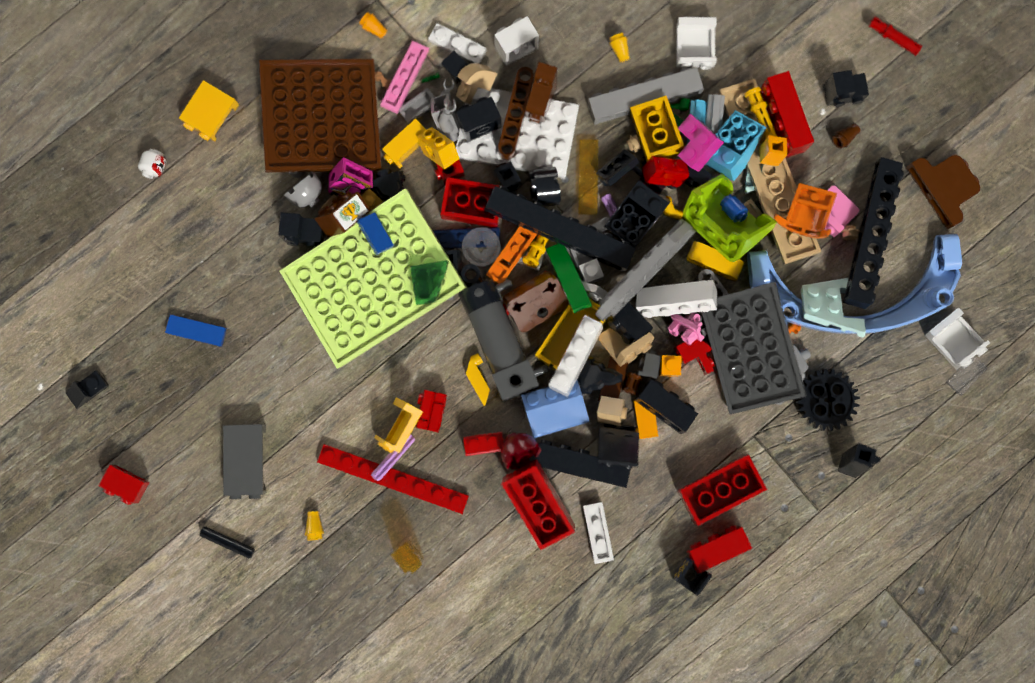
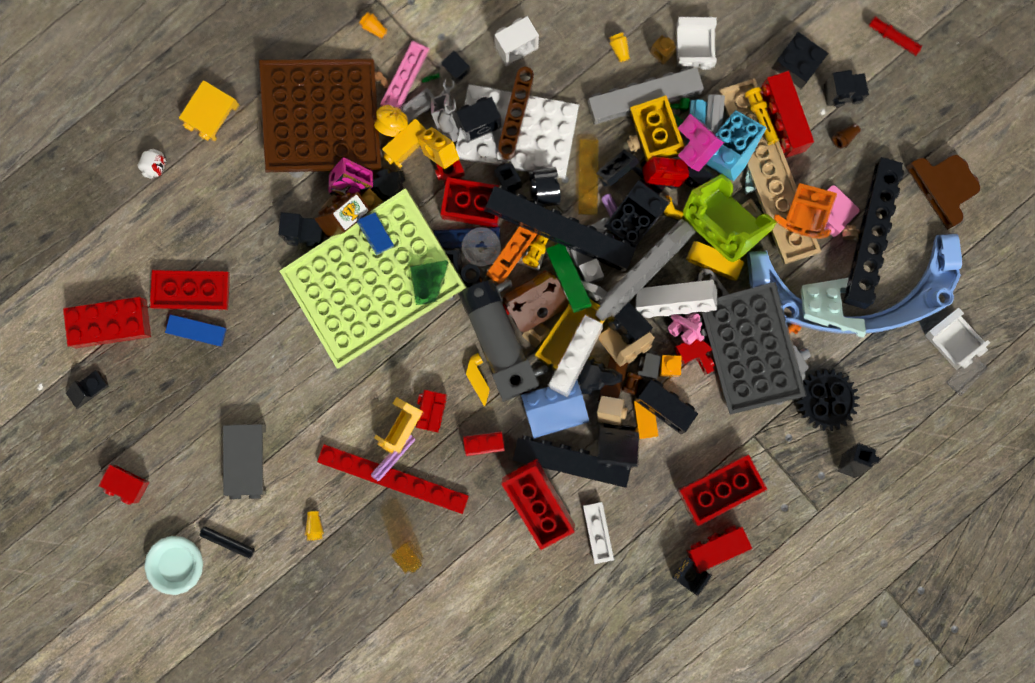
(107, 322): none -> red brick
(173, 565): none -> light aqua piece
(189, 290): none -> red plate
(305, 191): light grey cylinder -> none
(390, 120): none -> yellow piece
(455, 42): white plate -> none
(472, 77): tan brick -> none
(518, 450): dark red cylinder -> none
(536, 334): none -> tan slope
(541, 93): reddish brown brick -> none
(665, 48): none -> pearl gold brick
(734, 208): blue brick -> none
(773, 150): light orange brick -> none
(801, 59): none -> black brick

